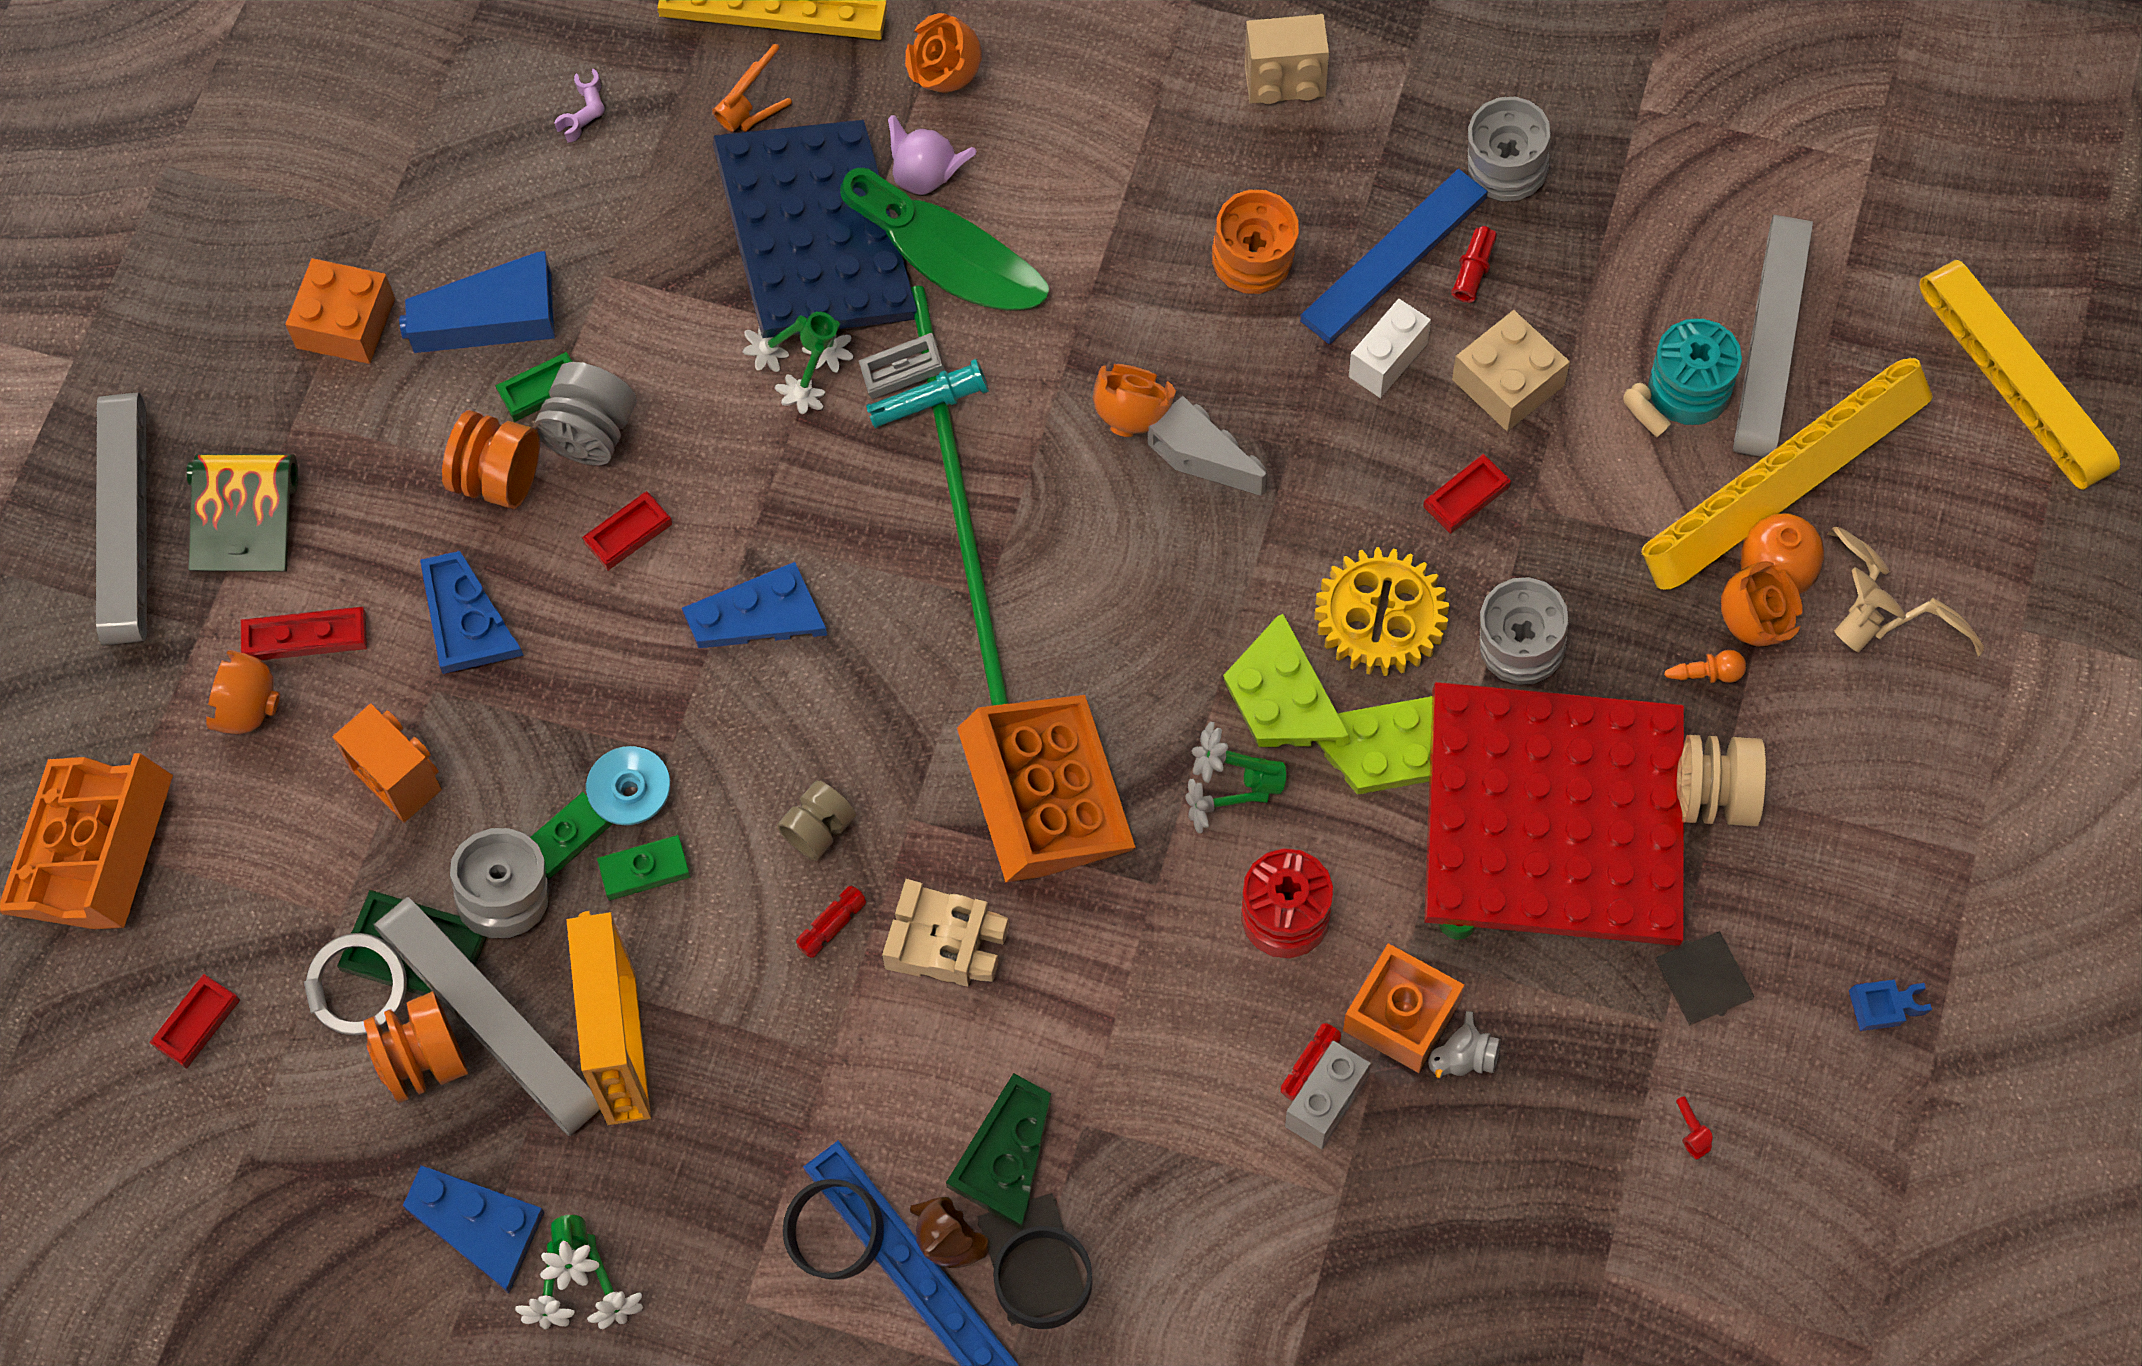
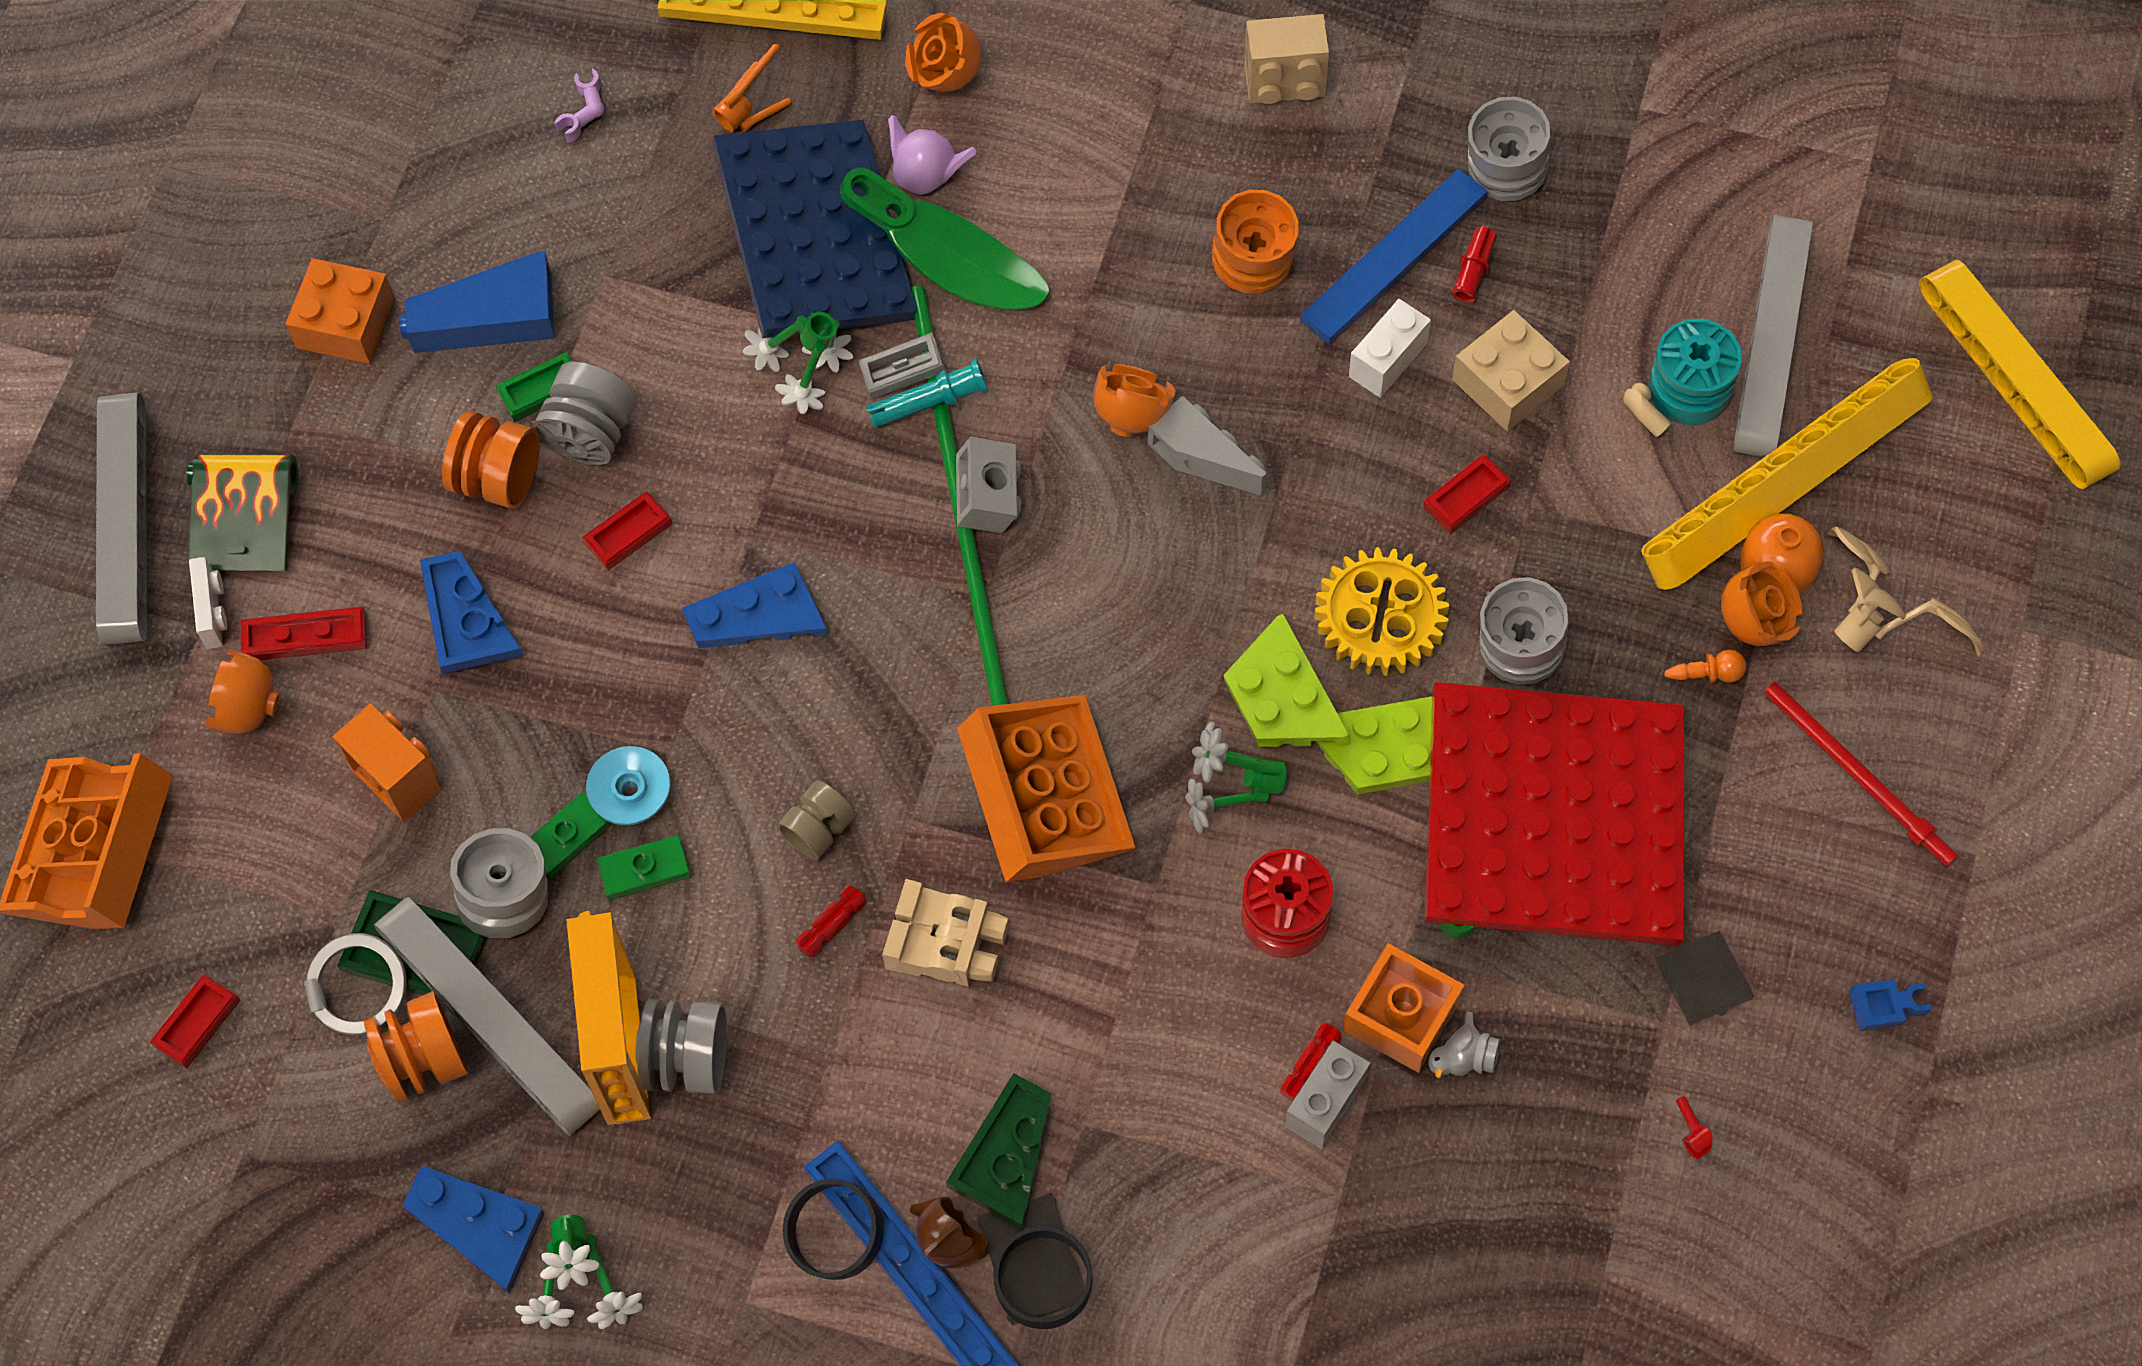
(209, 616): none -> white plate
(676, 1046): none -> light grey wheel
(978, 504): none -> light grey brick
(1722, 780): tan wheel -> none
(1918, 829): none -> red bar

